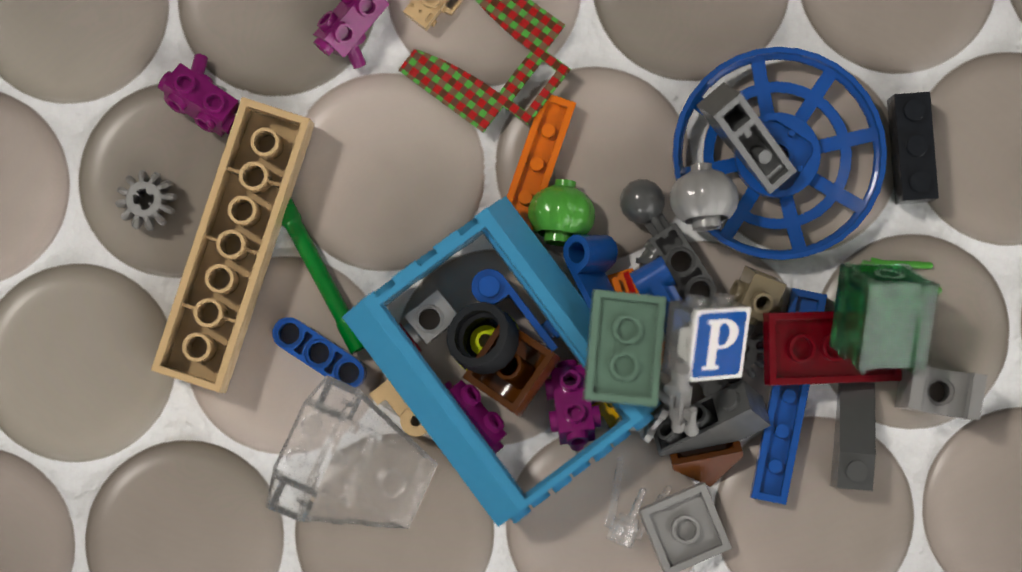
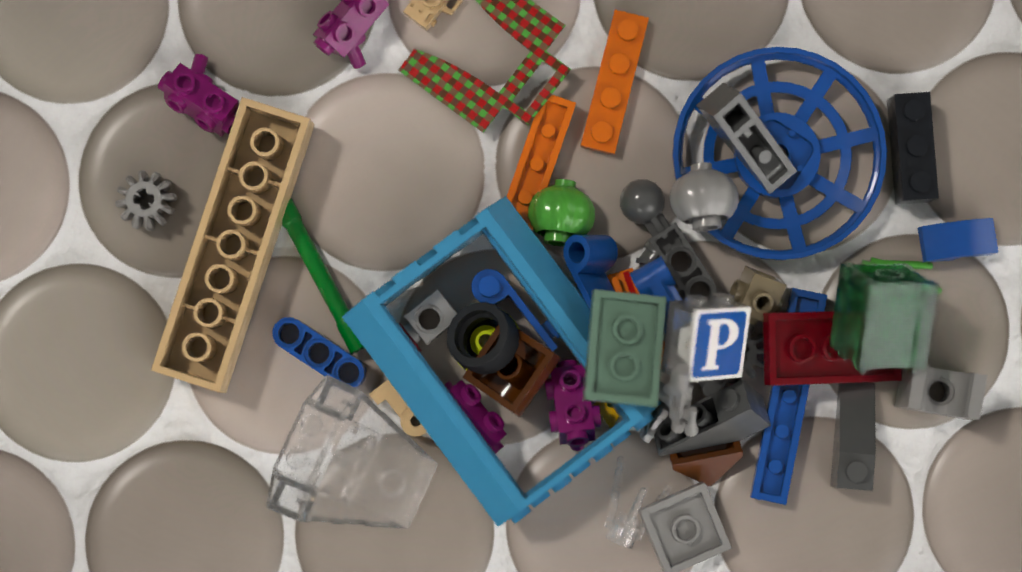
(614, 82): none -> orange plate
(958, 240): none -> blue slope

